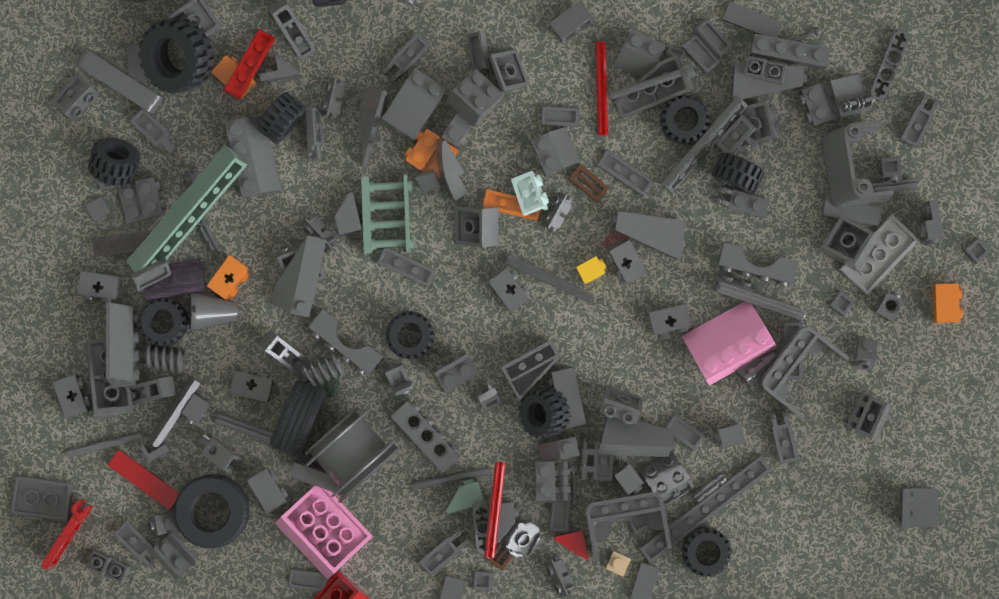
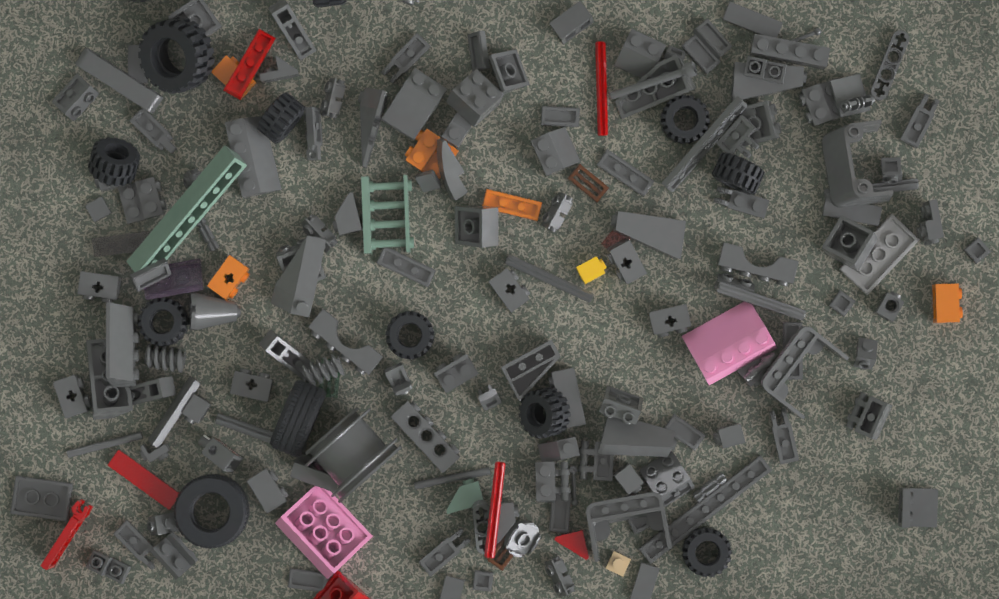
(530, 193): light aqua bracket -> none

